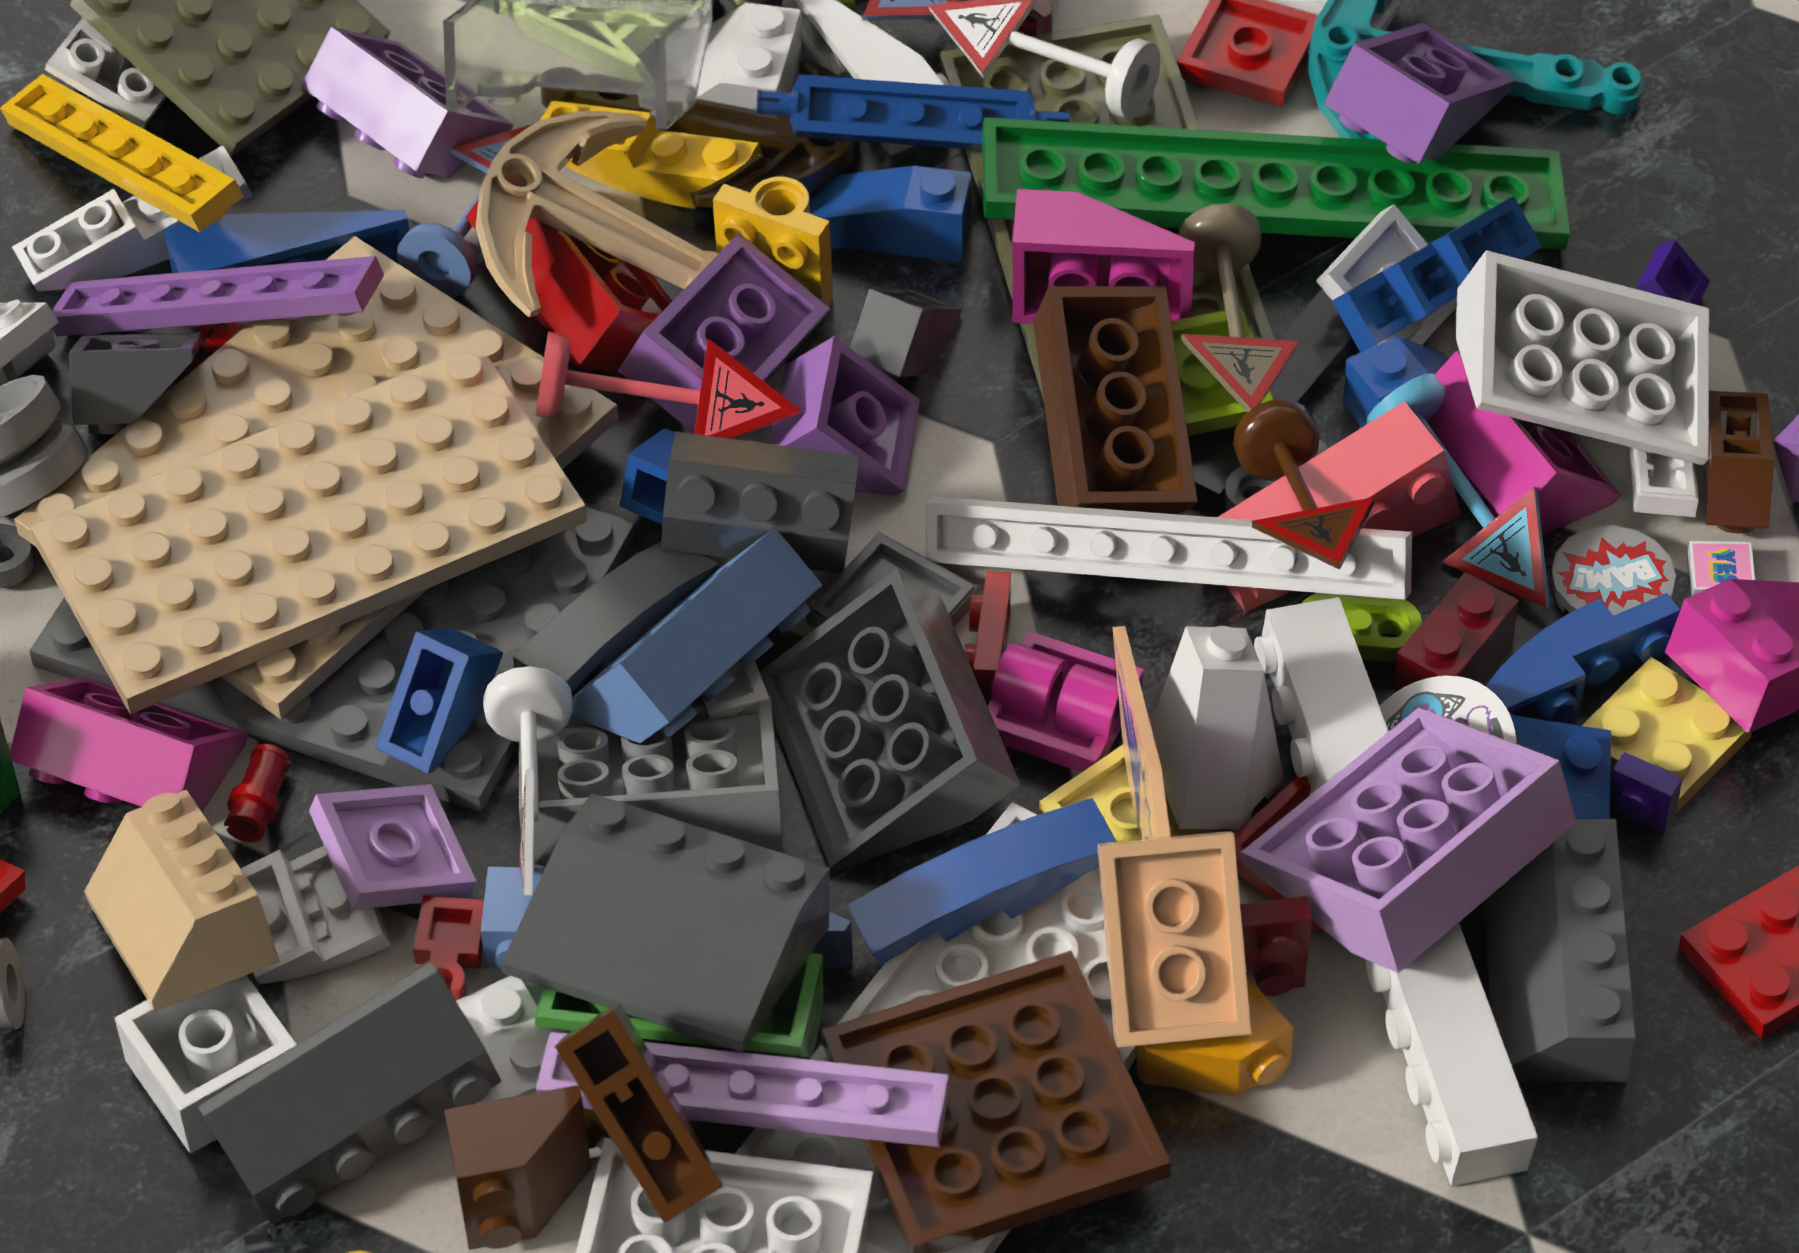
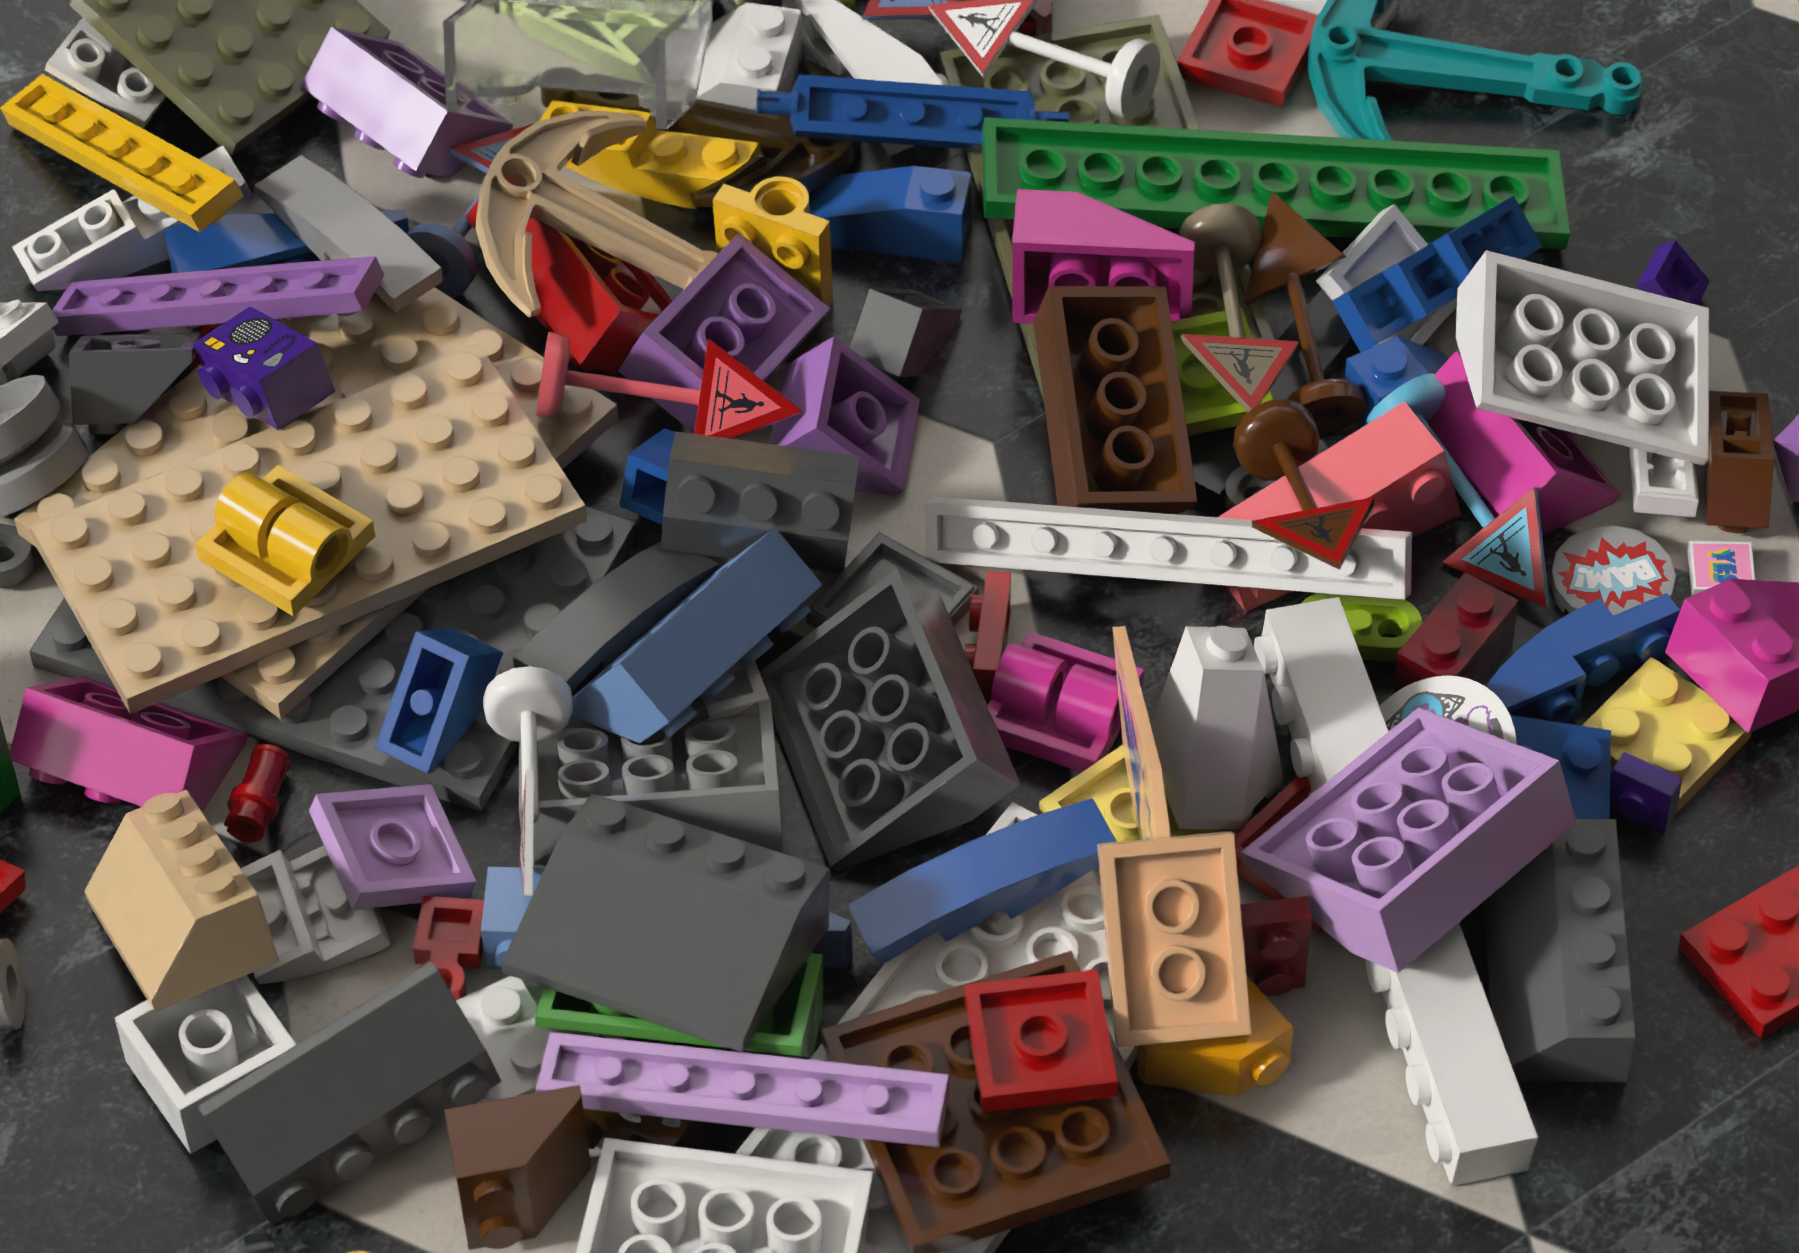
(263, 368): none -> dark purple brick
(282, 537): none -> yellow plate
(345, 225): none -> light grey slope
(639, 1111): reddish brown slope -> none
(1040, 1040): none -> red plate
(1286, 255): none -> reddish brown piece
(1415, 91): medium lavender slope -> none

